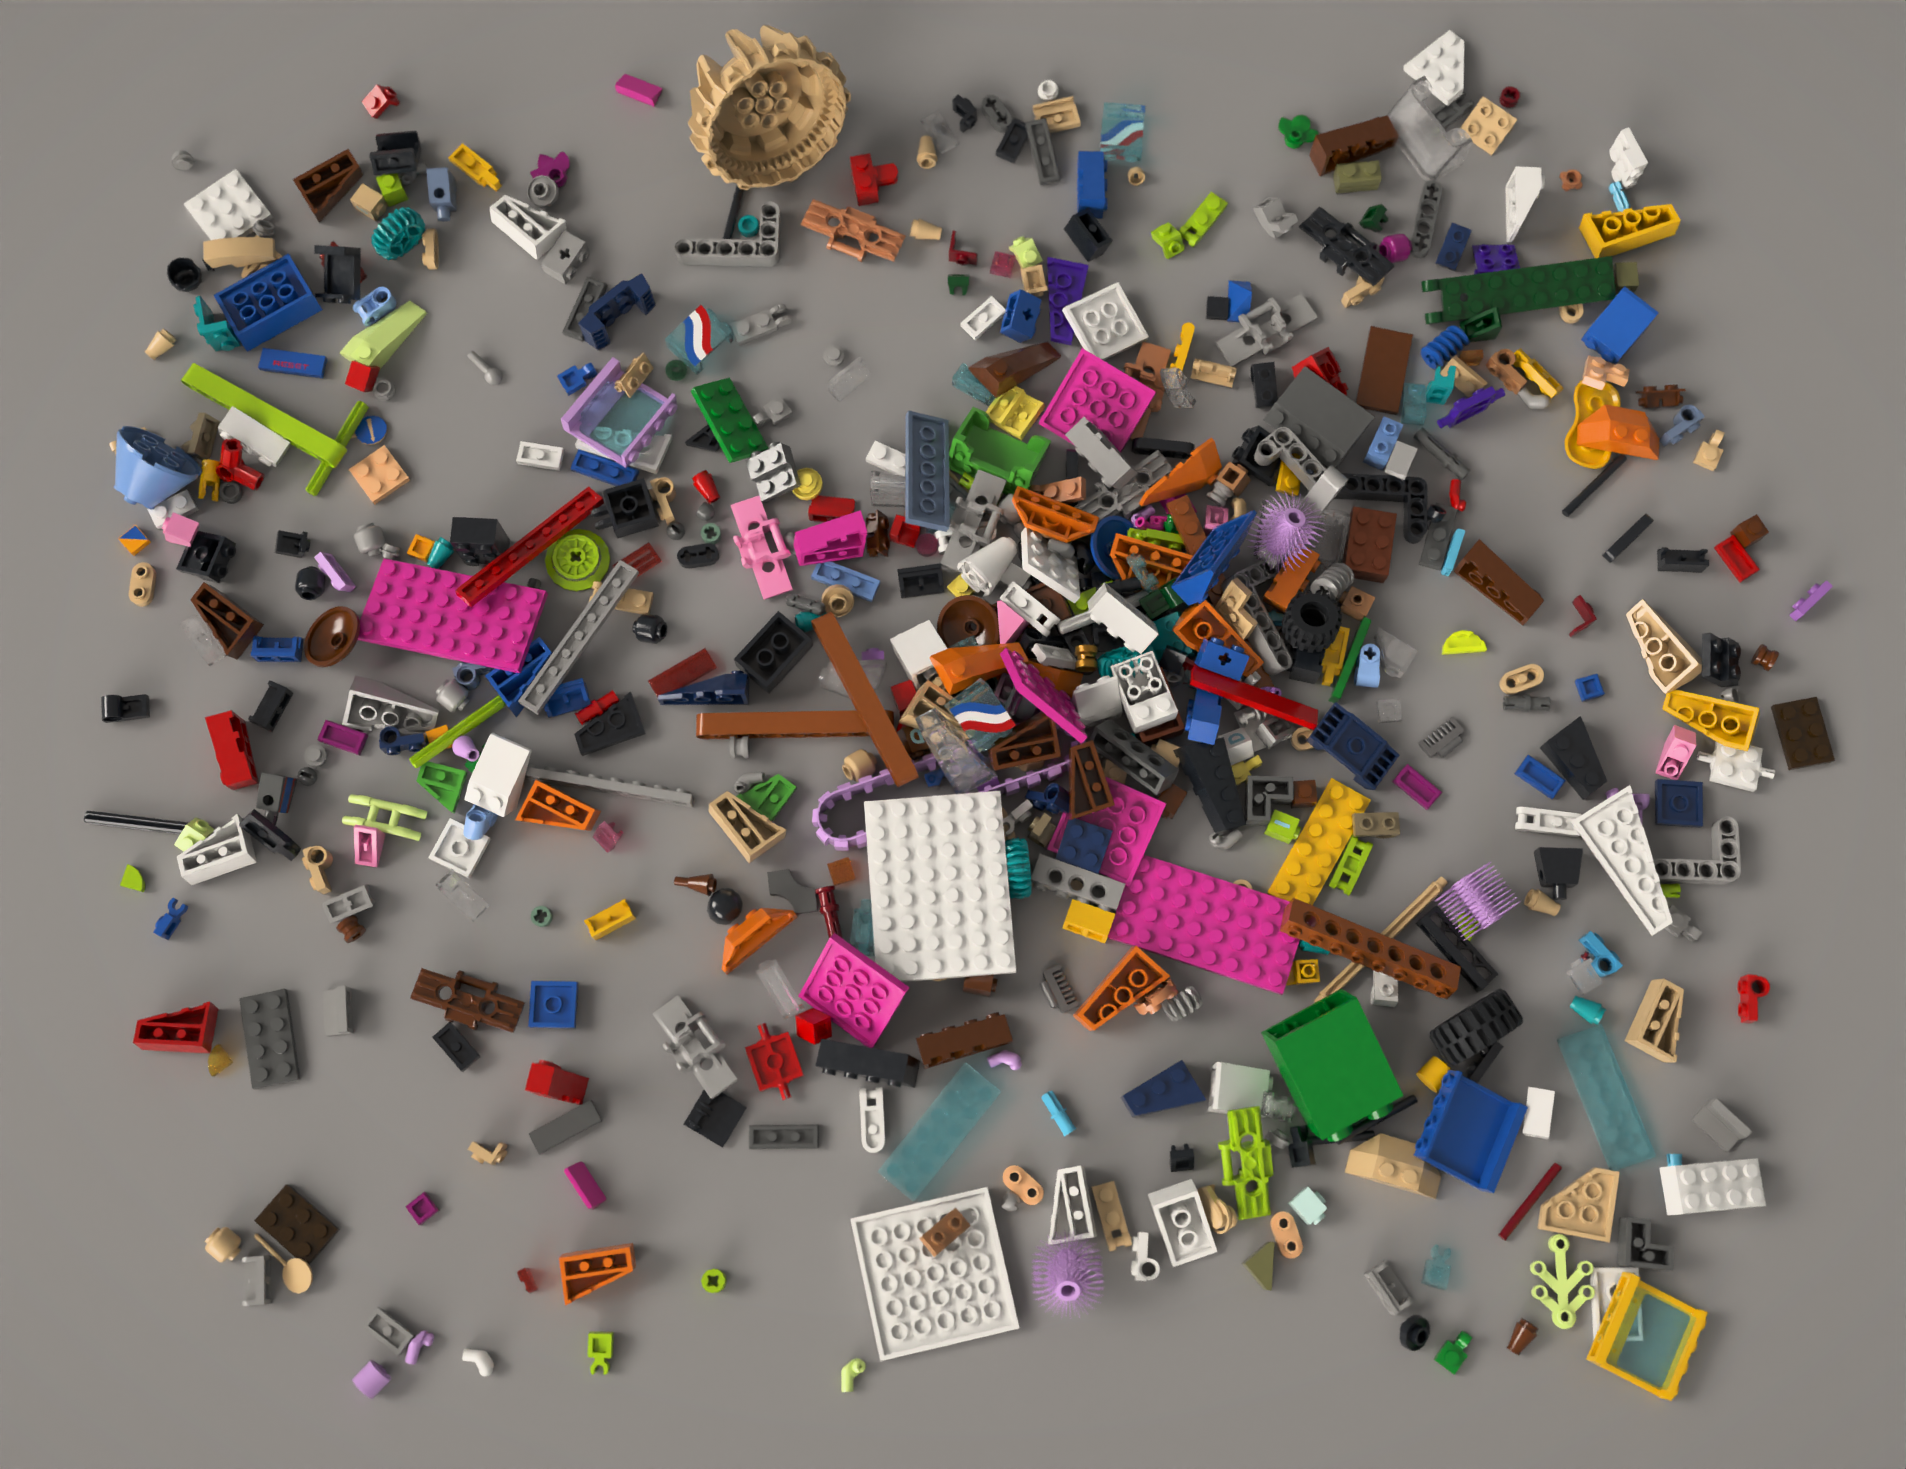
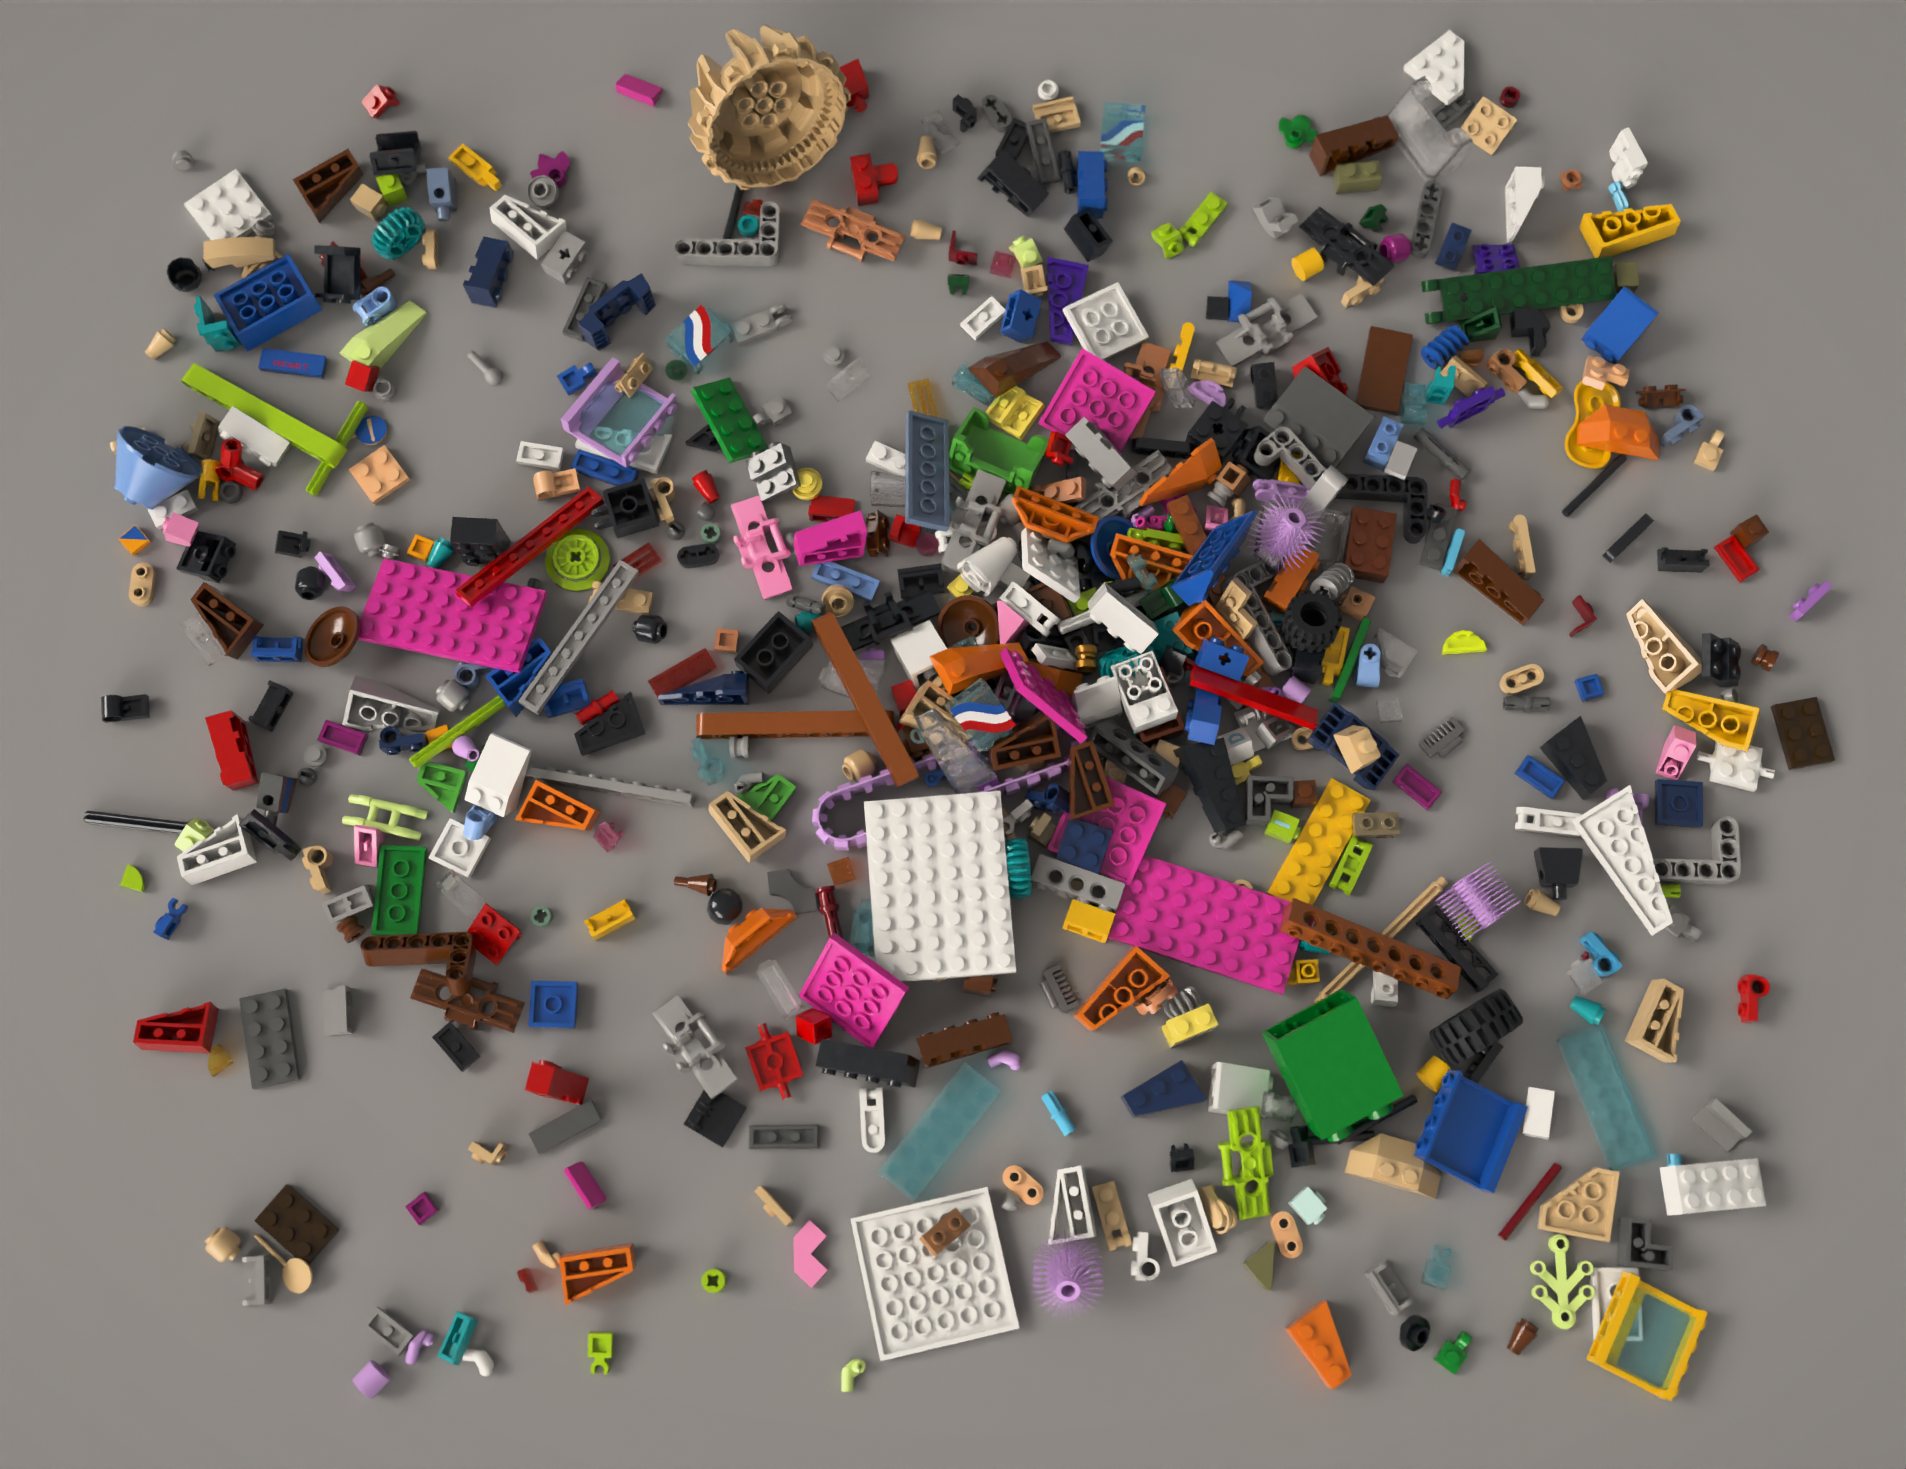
(371, 283): none -> reddish brown cone
(399, 890): none -> green plate
(452, 948): none -> reddish brown beam
(460, 1338): none -> teal tile
(489, 272): none -> dark blue wedge
(493, 934): none -> red hinge
(544, 1255): none -> tan arm
(555, 484): none -> light nougat plate
(699, 753): none -> clear light blue plate
(726, 640): none -> nougat plate
(753, 208): none -> clear red tile
(772, 1207): none -> tan plate
(804, 1262): none -> bright pink tile
(856, 84): none -> red torso
(890, 619): none -> black piece
(918, 384): none -> clear yellow tile
(1014, 182): none -> black wedge
(1058, 449): none -> red bracket
(1067, 172): none -> black pin
(1189, 1025): none -> light yellow panel
(1208, 391): none -> lavender plate
(1219, 420): none -> black hinge
(1265, 488): none -> lavender hinge
(1295, 690): none -> lavender piece
(1307, 264): none -> yellow piece
(1320, 1344): none -> orange wedge
(1357, 747): none -> tan torso
(1522, 546): none -> tan plate
(1530, 324): none -> black brick

